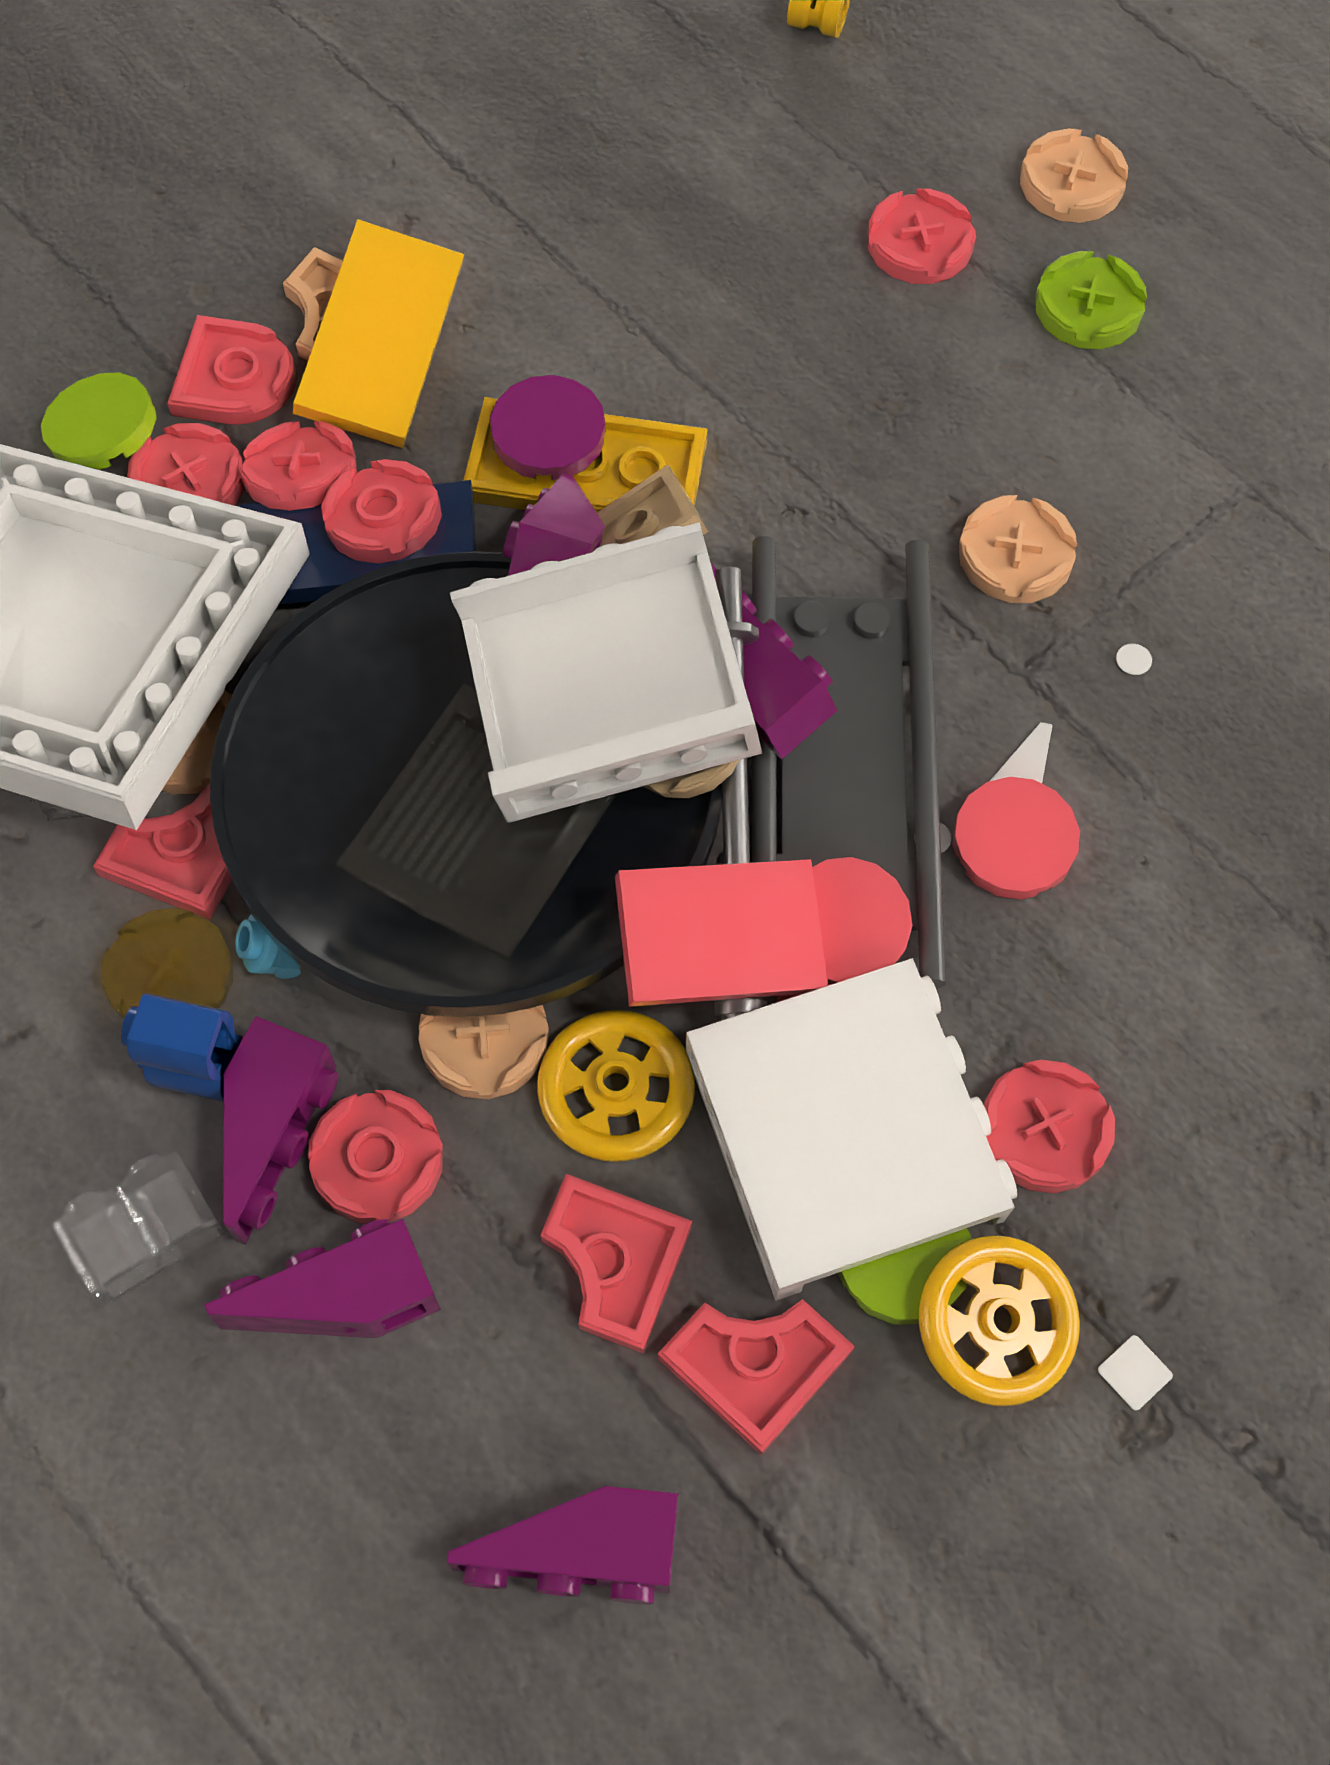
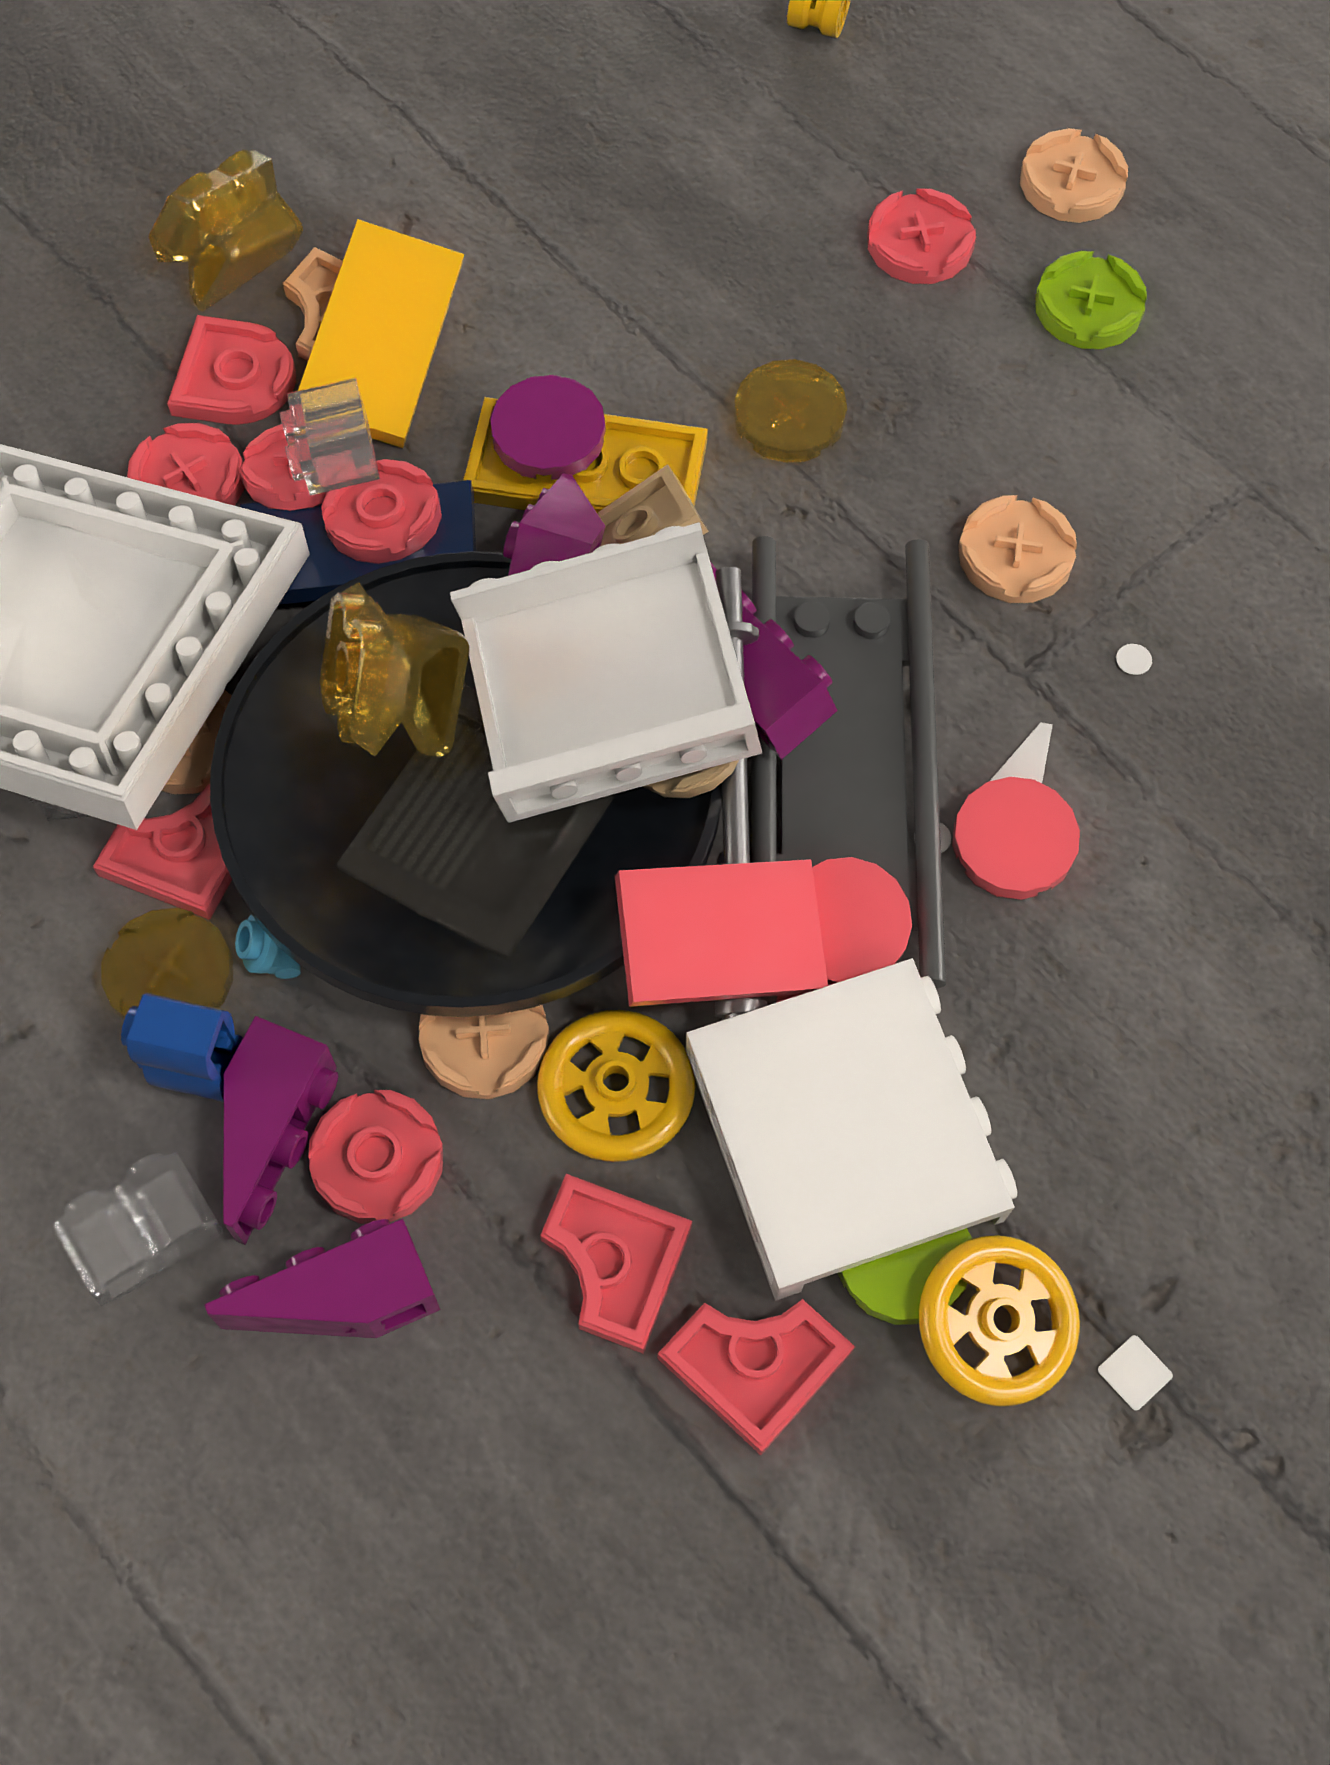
(99, 420): lime tile -> none
(226, 226): none -> clear yellow piece
(329, 437): none -> clear brick
(391, 673): none -> clear yellow piece
(596, 1539): magenta slope -> none
(790, 410): none -> clear yellow tile
(1049, 1125): coral tile -> none

